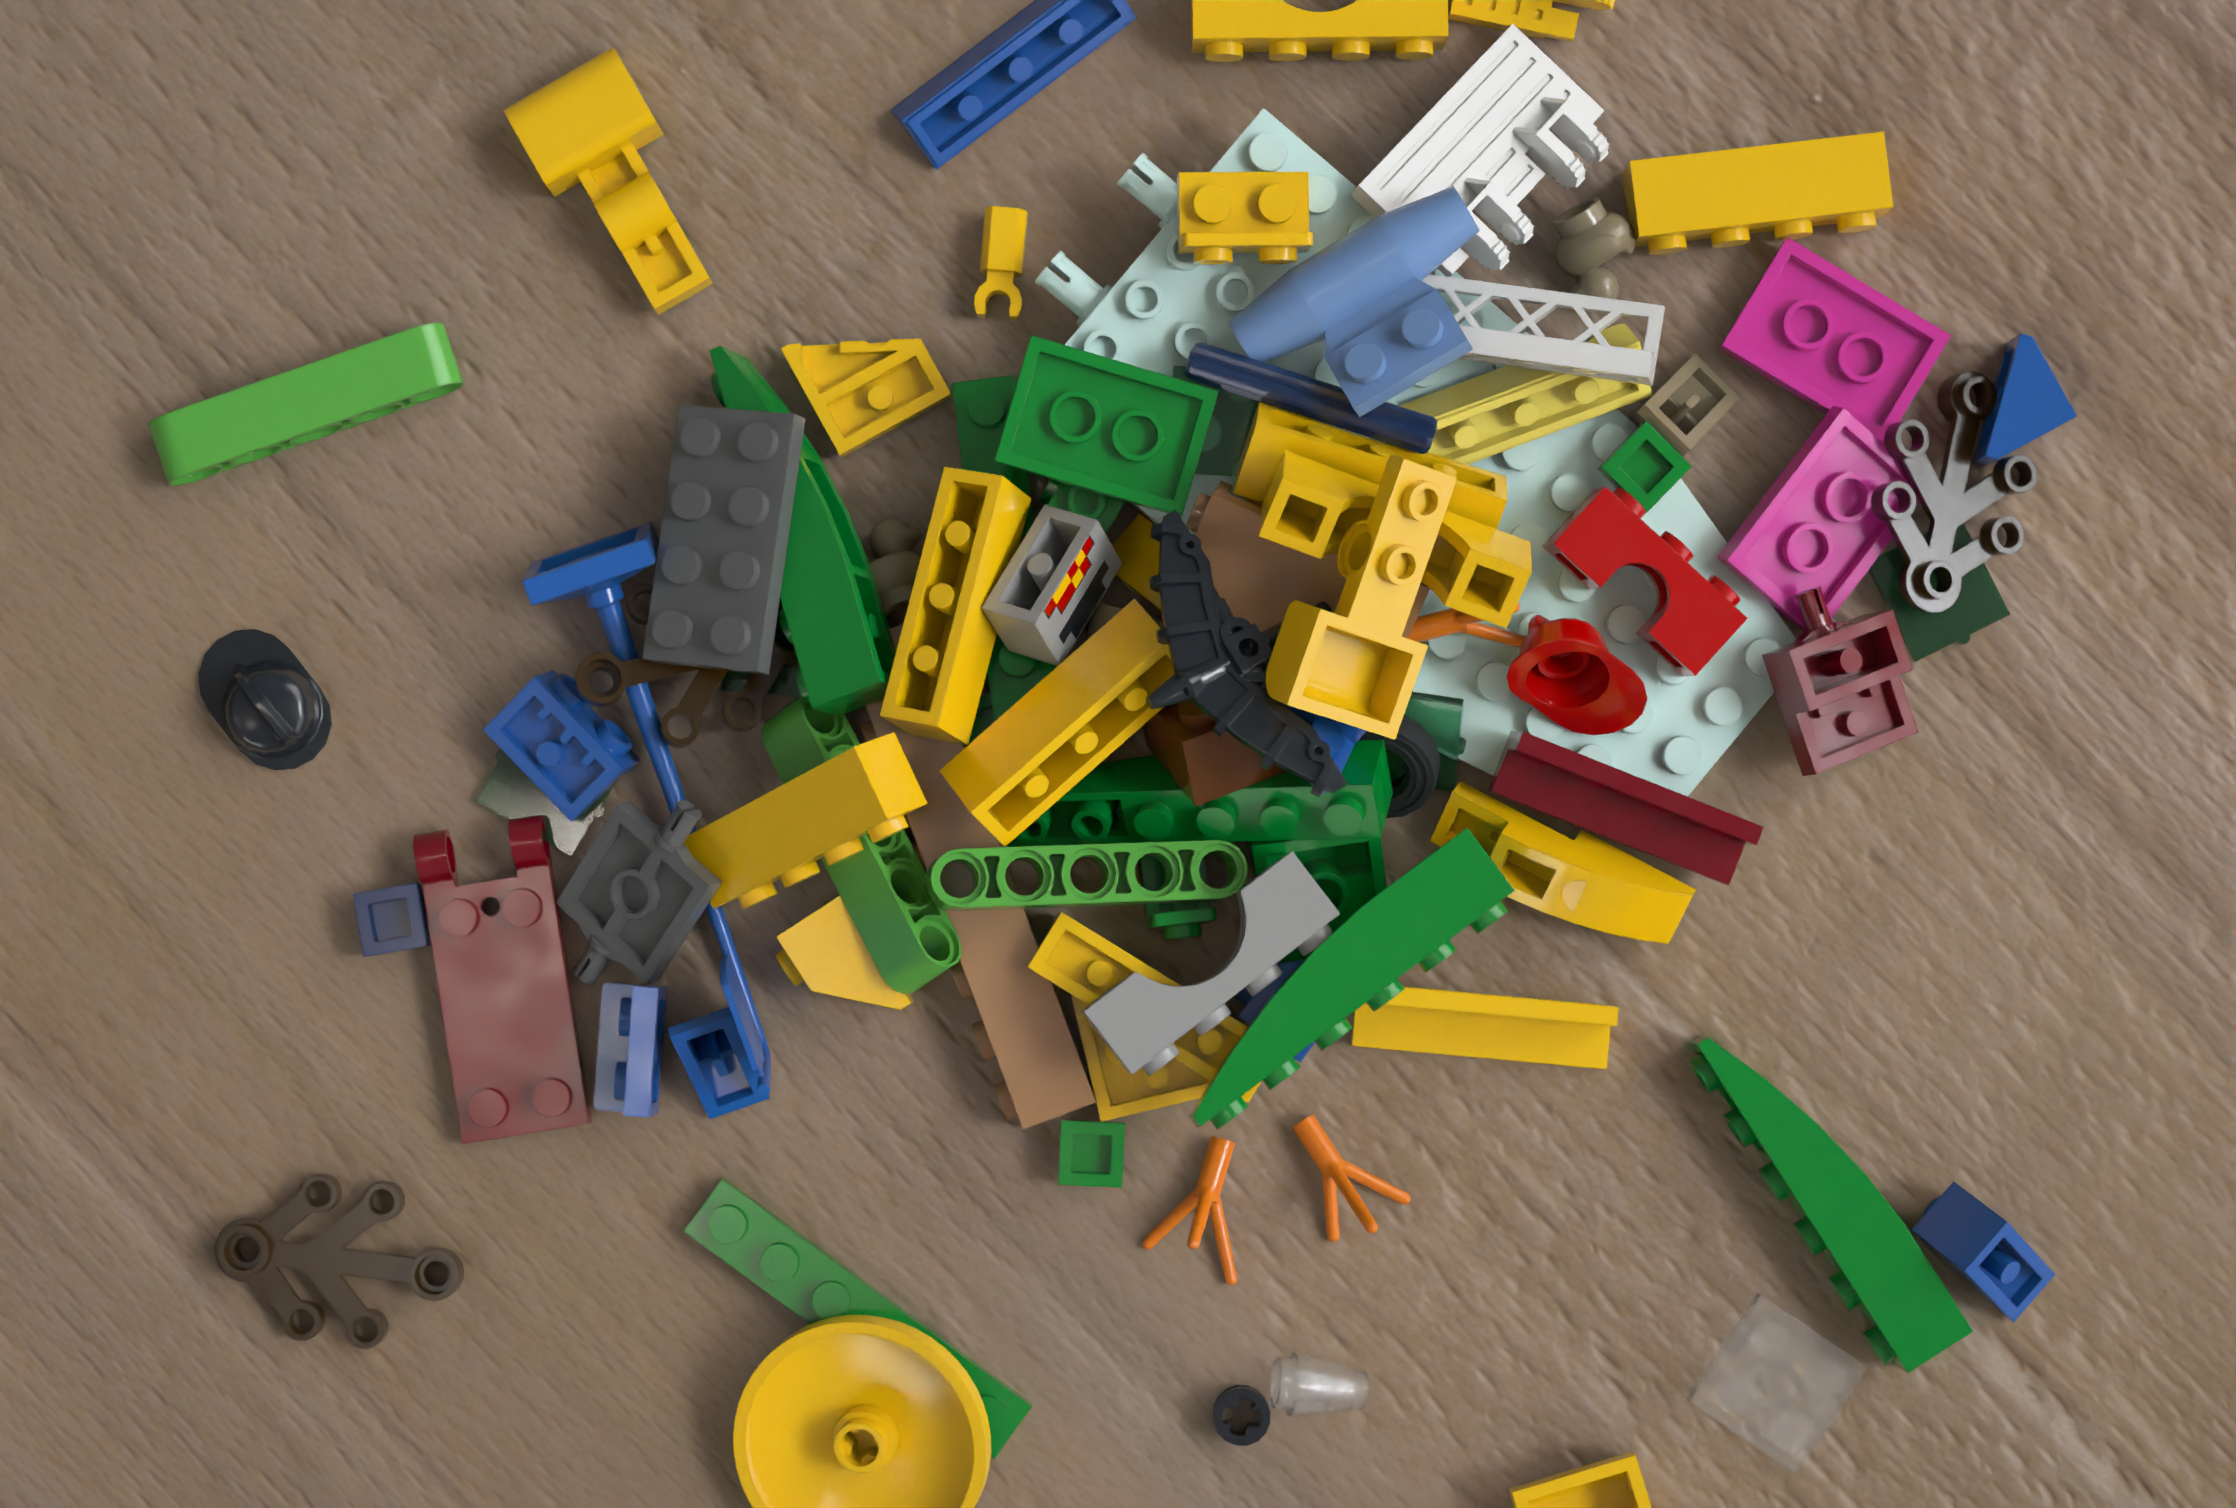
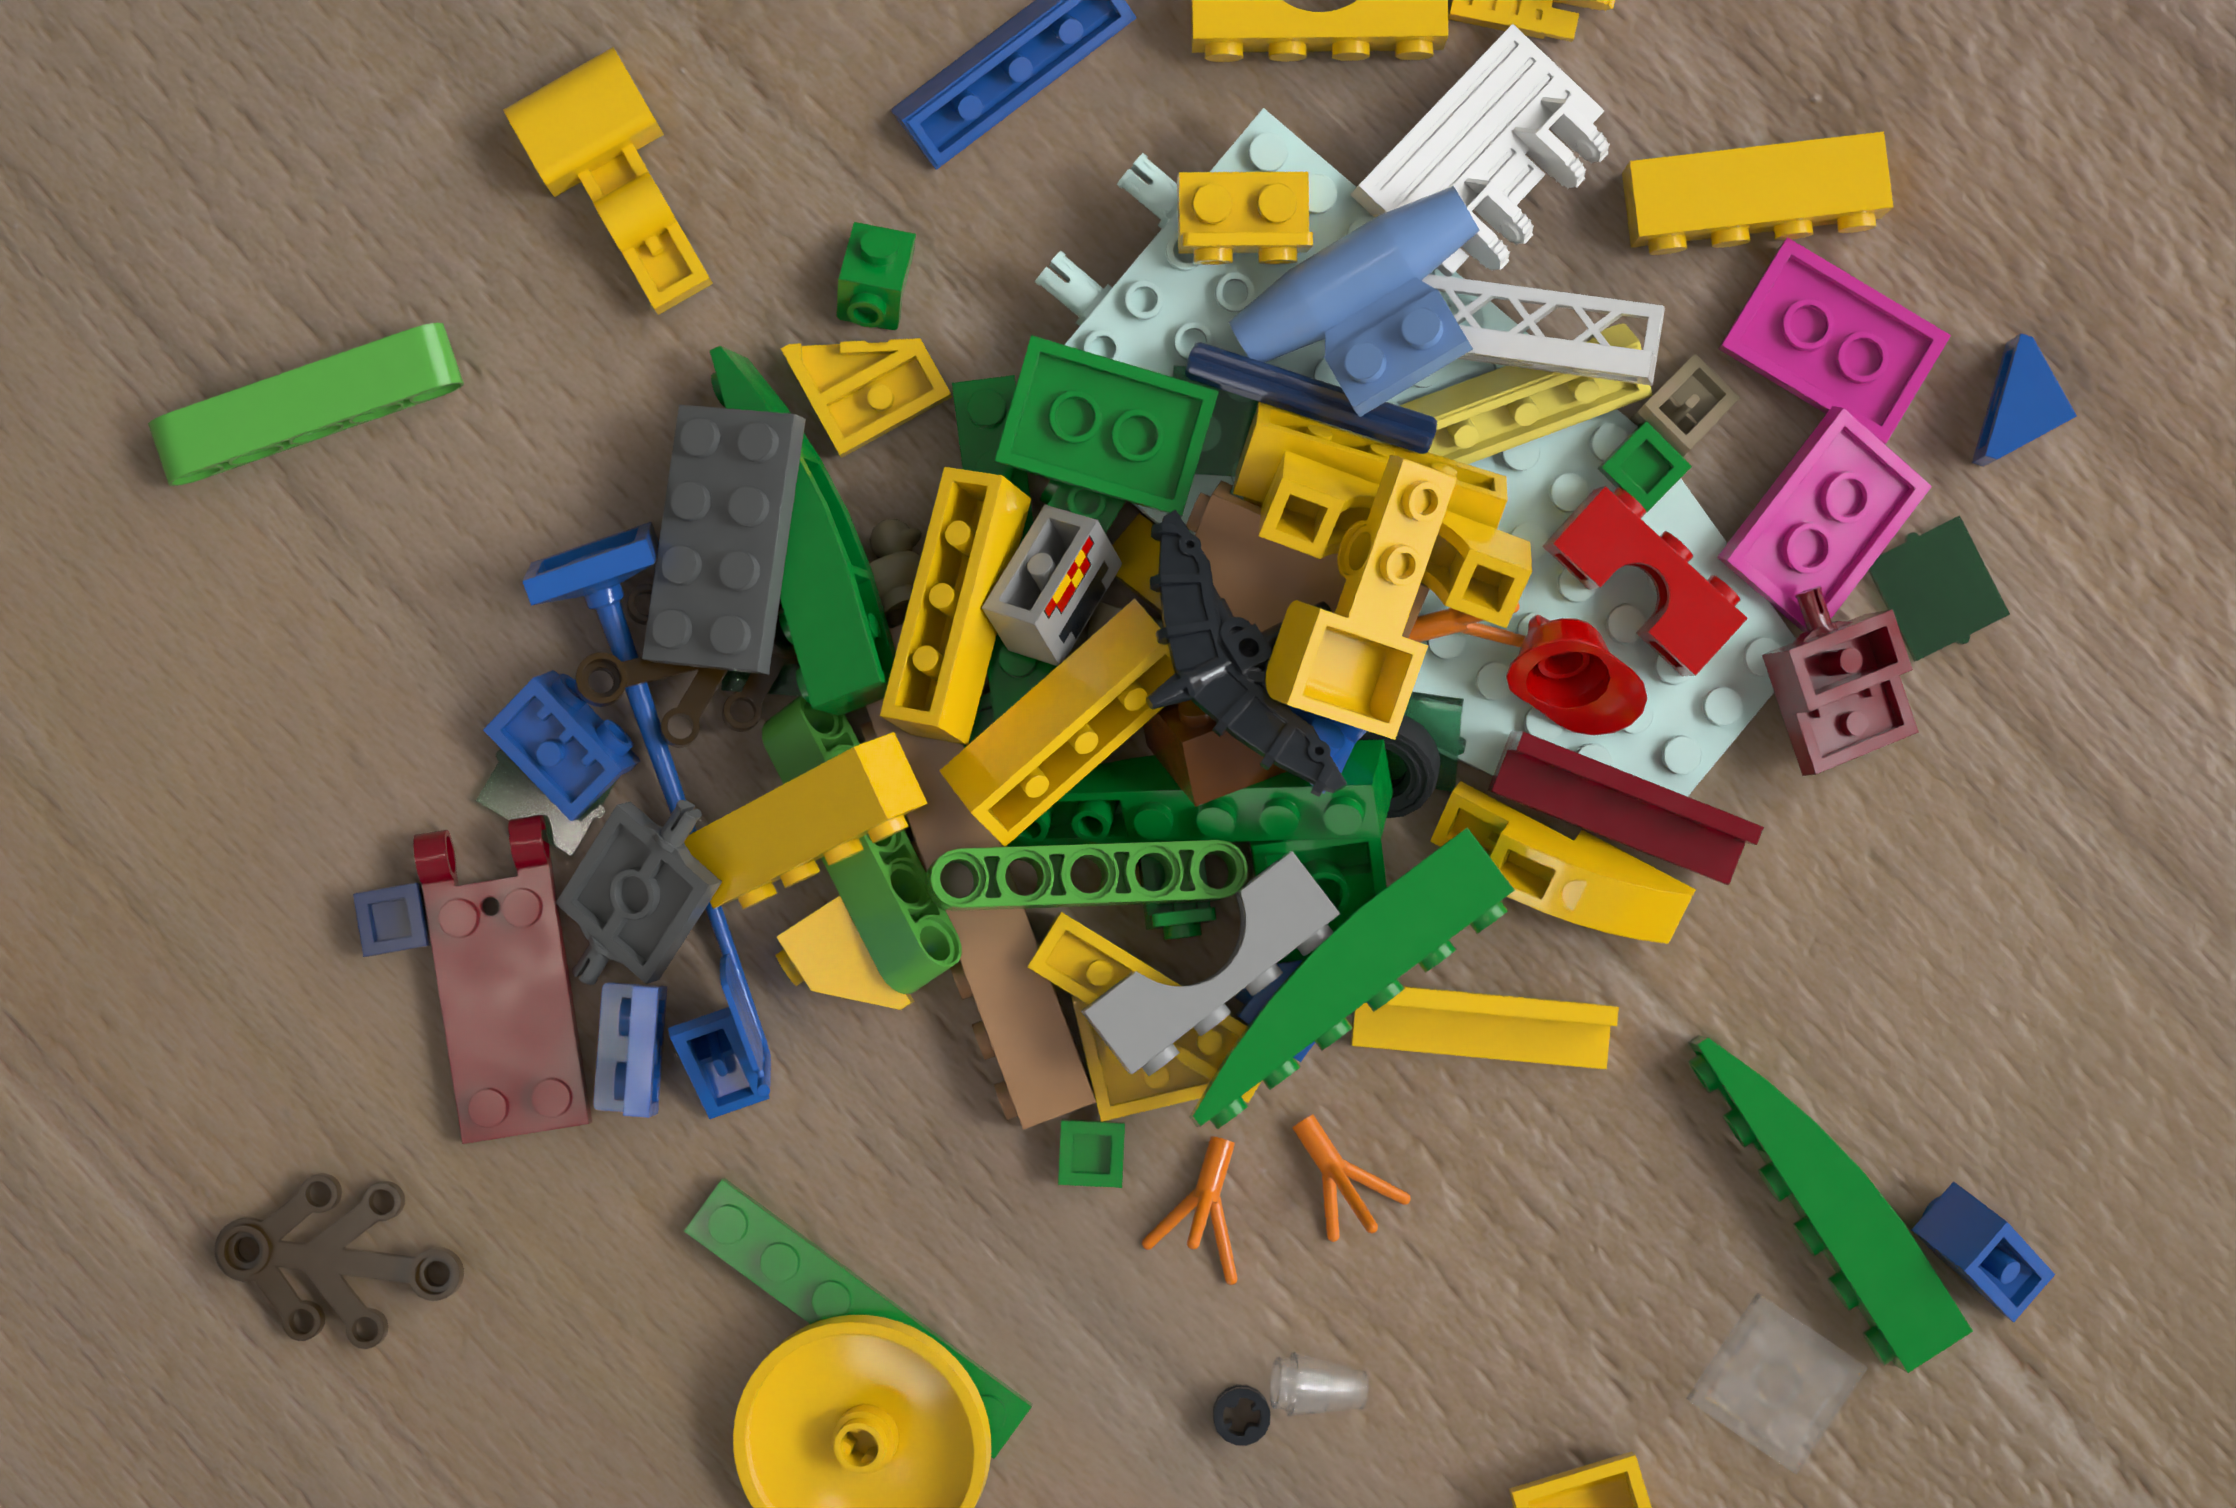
(264, 699): black piece -> none
(874, 276): none -> green bracket
(1002, 257): yellow bar -> none
(1589, 240): dark tan animal -> none
(1946, 498): plant -> none

